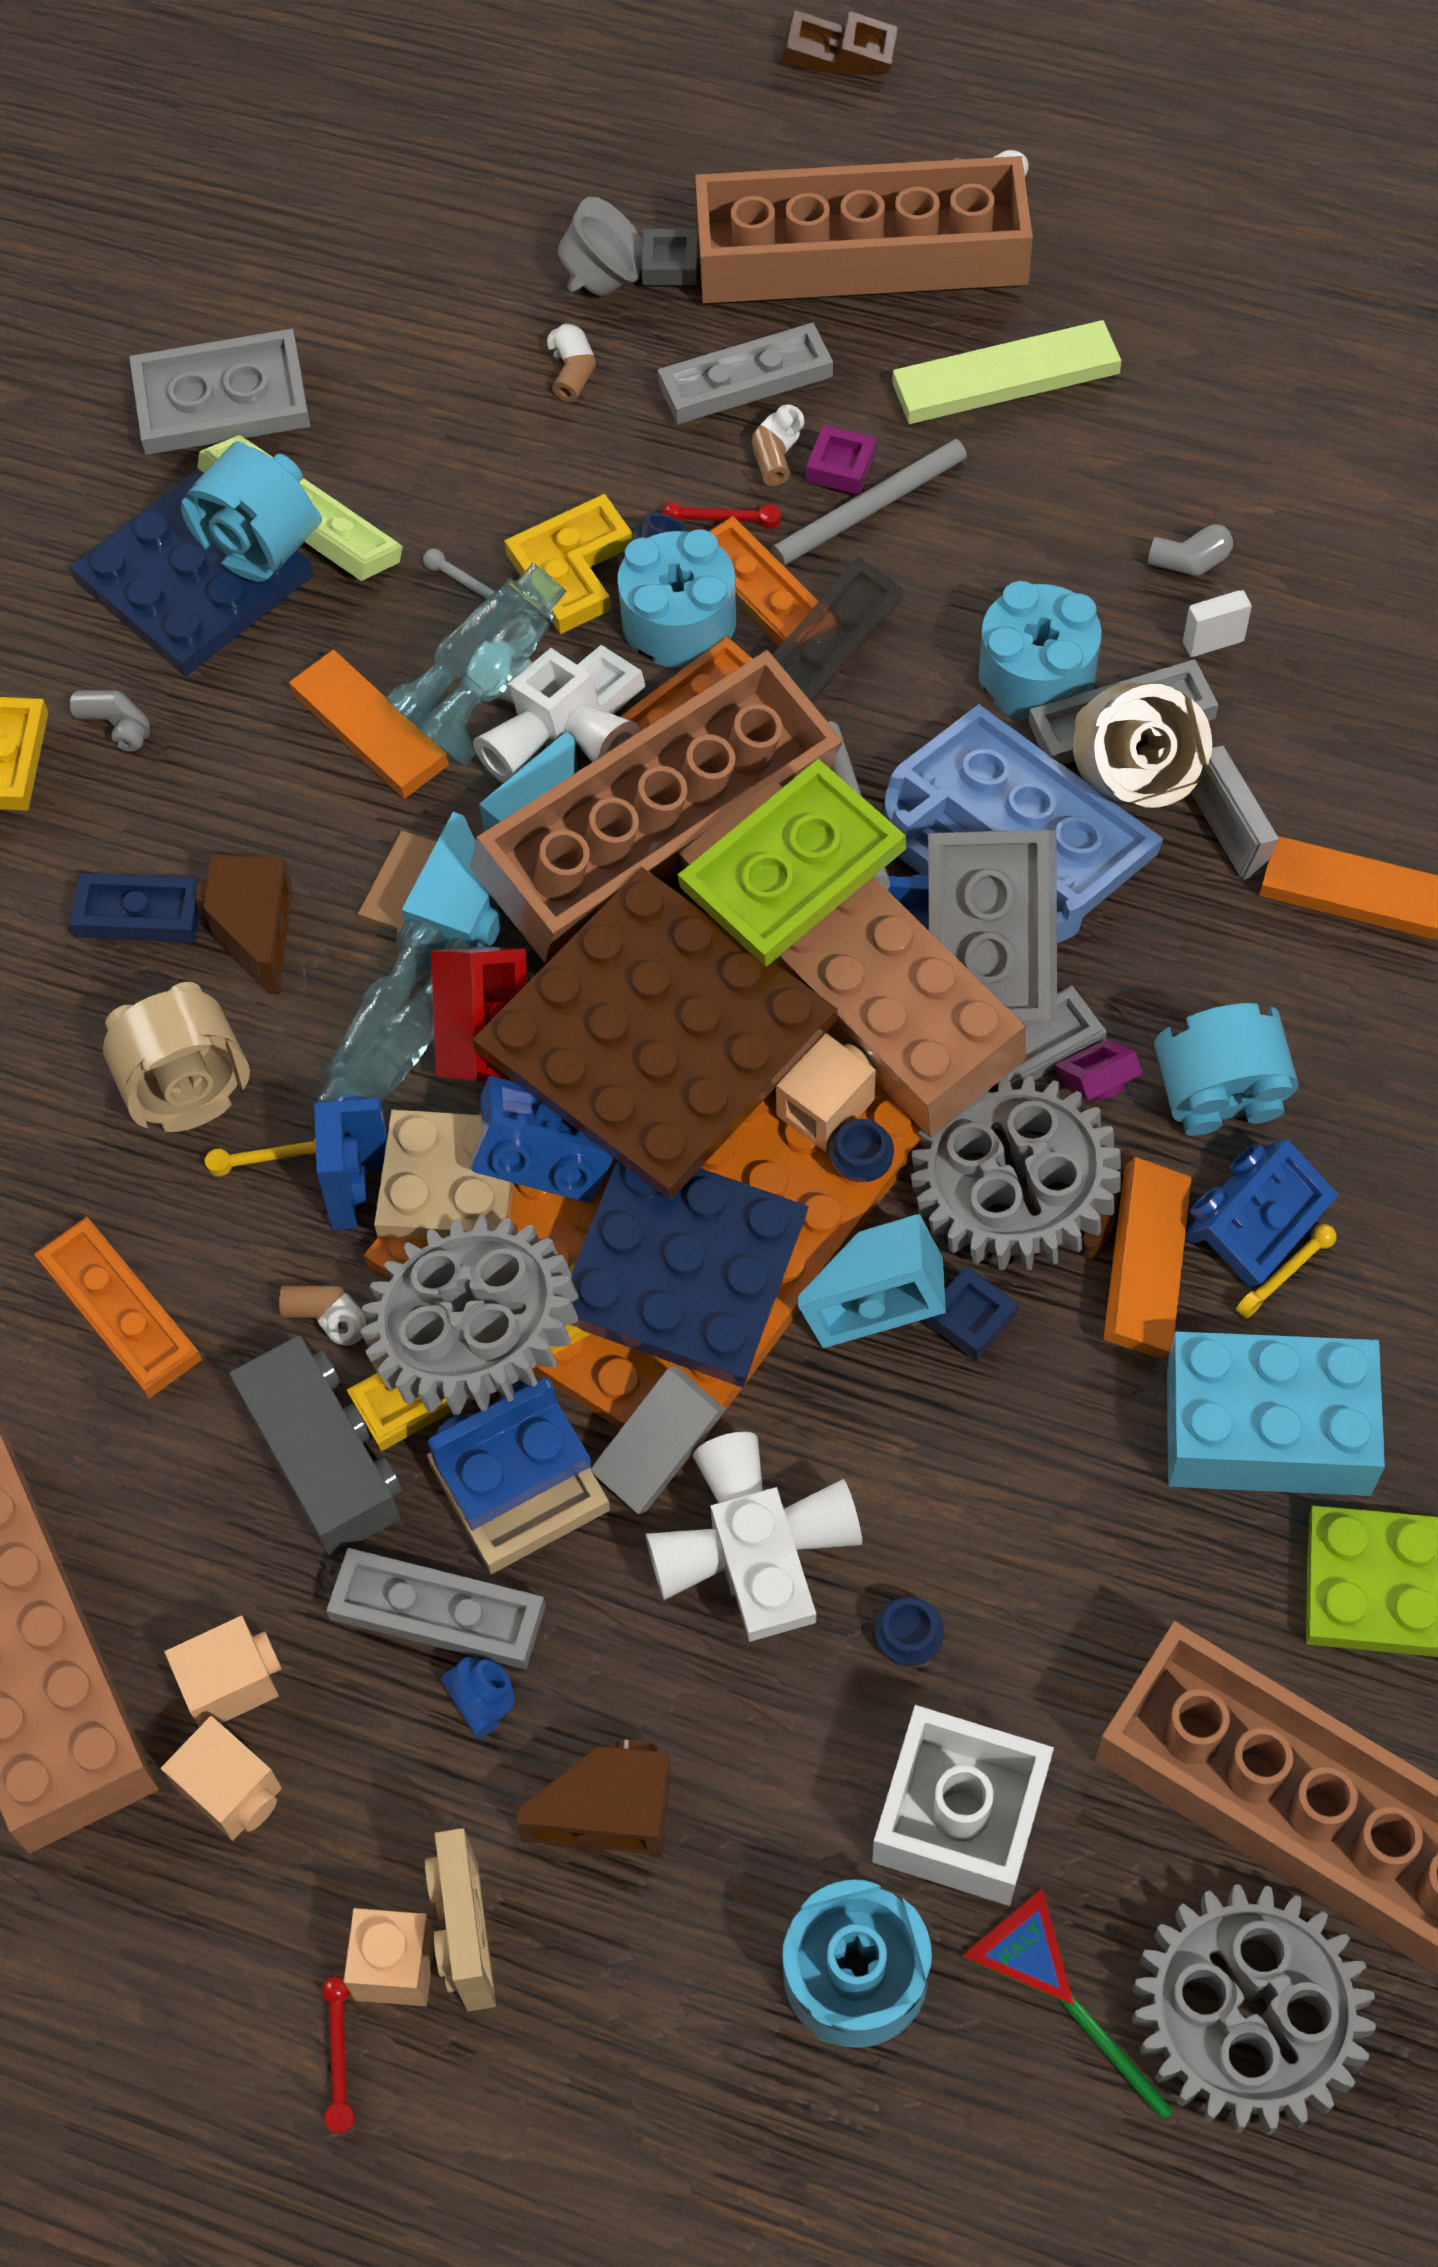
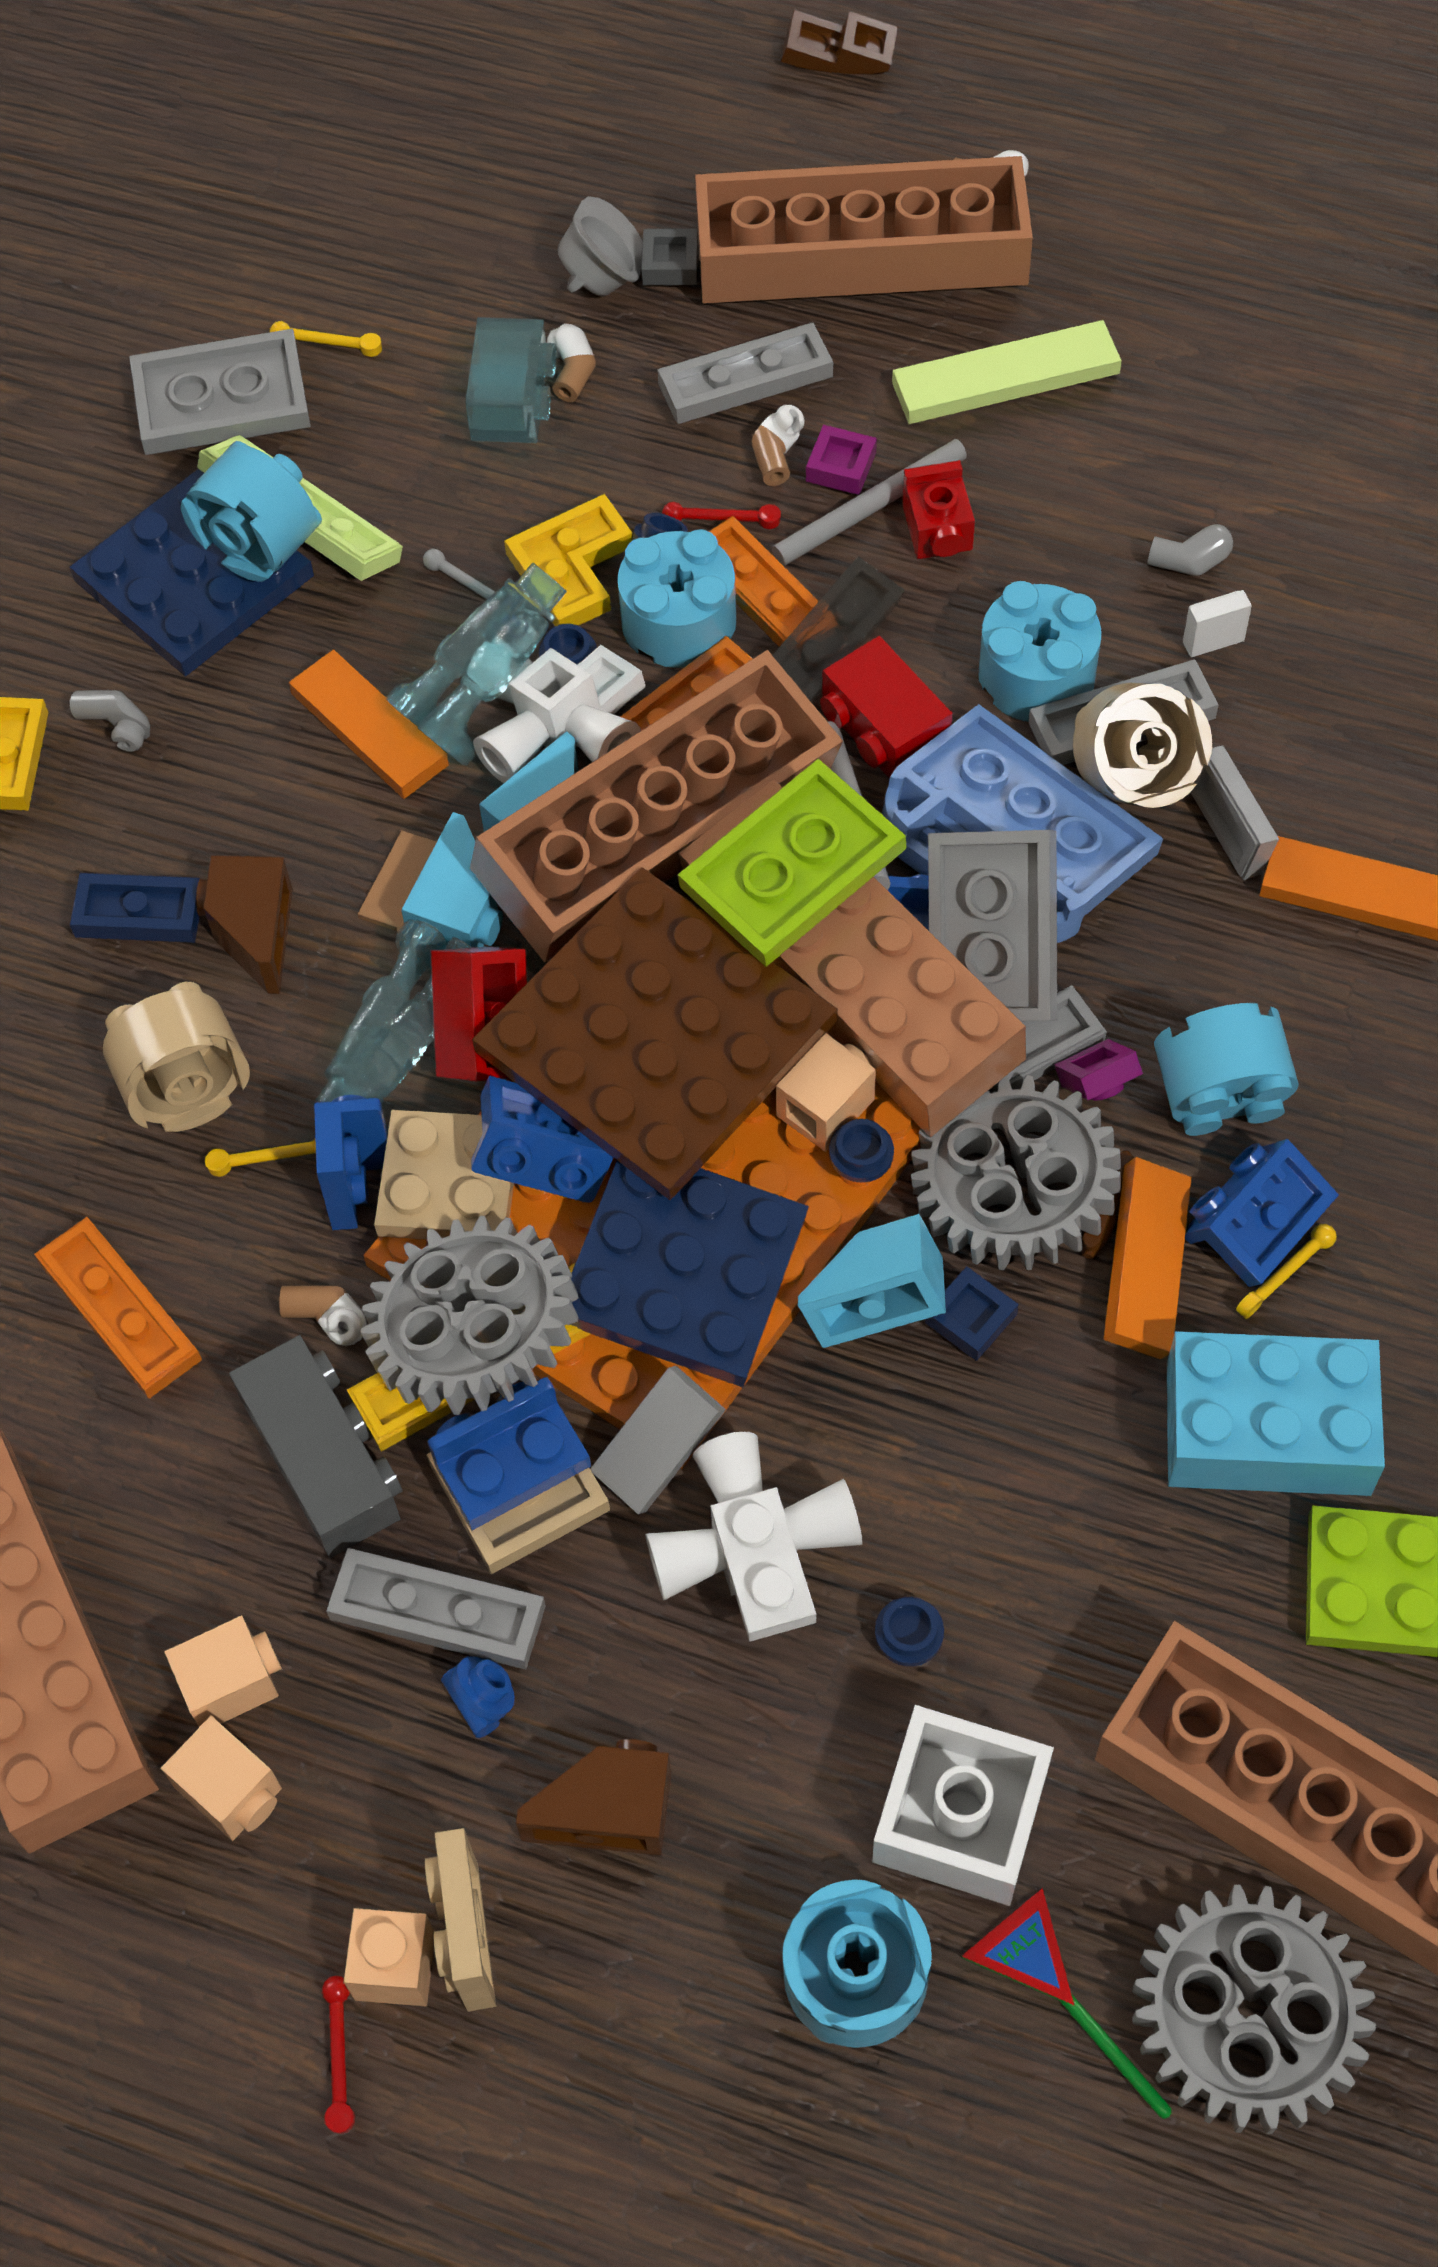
(369, 343): none -> yellow hinge
(508, 380): none -> clear light blue brick
(569, 641): none -> dark blue plate
(882, 705): none -> red brick
(938, 510): none -> red brick

